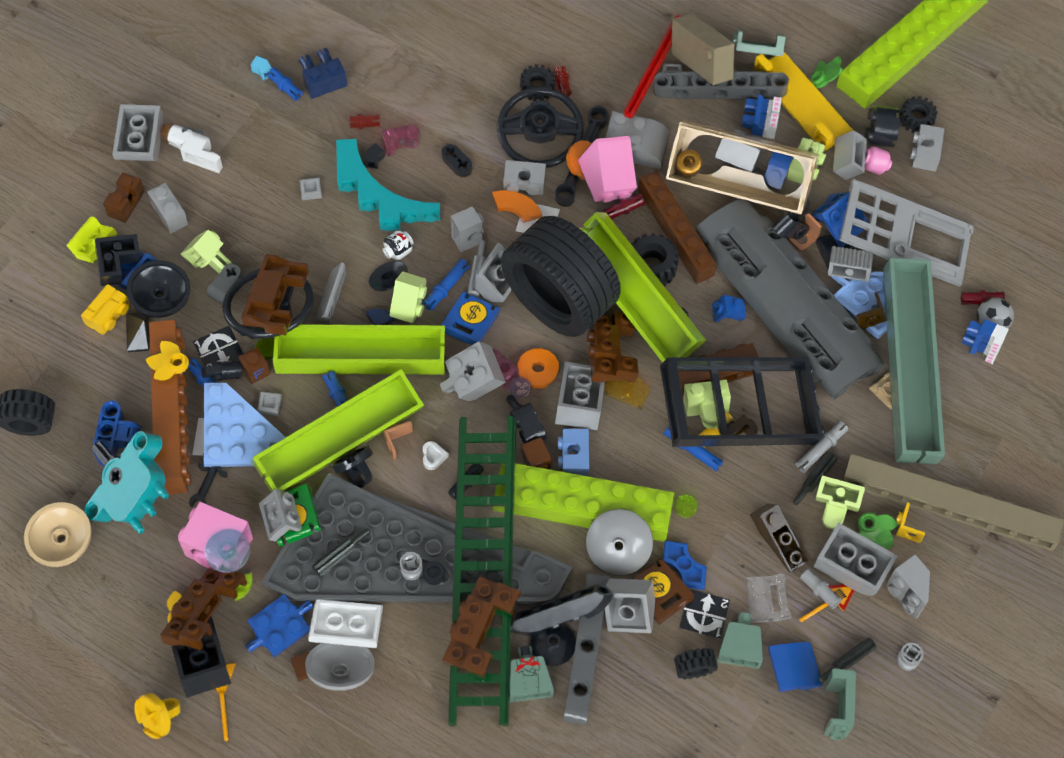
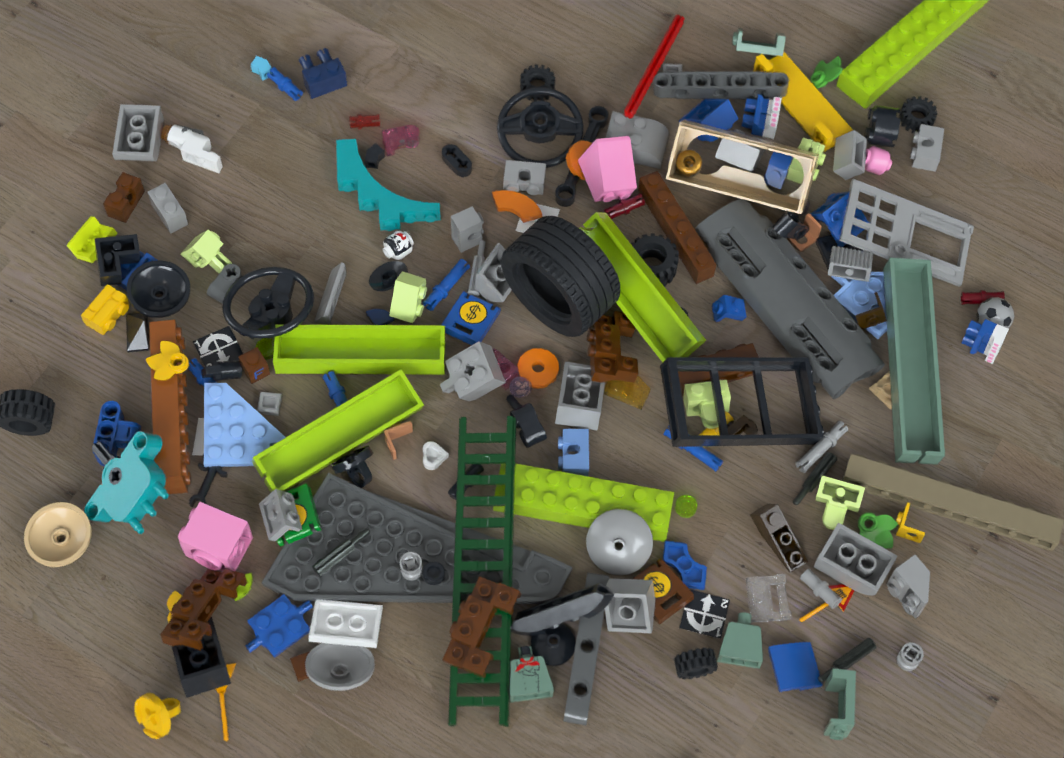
(231, 559): clear light blue dish -> none
(268, 292): reddish brown bracket -> none
(310, 189): light grey tile -> none
(536, 454): reddish brown brick -> none
(562, 79): clear red pin -> none
(702, 49): dark tan brick -> none
(713, 113): none -> blue slope

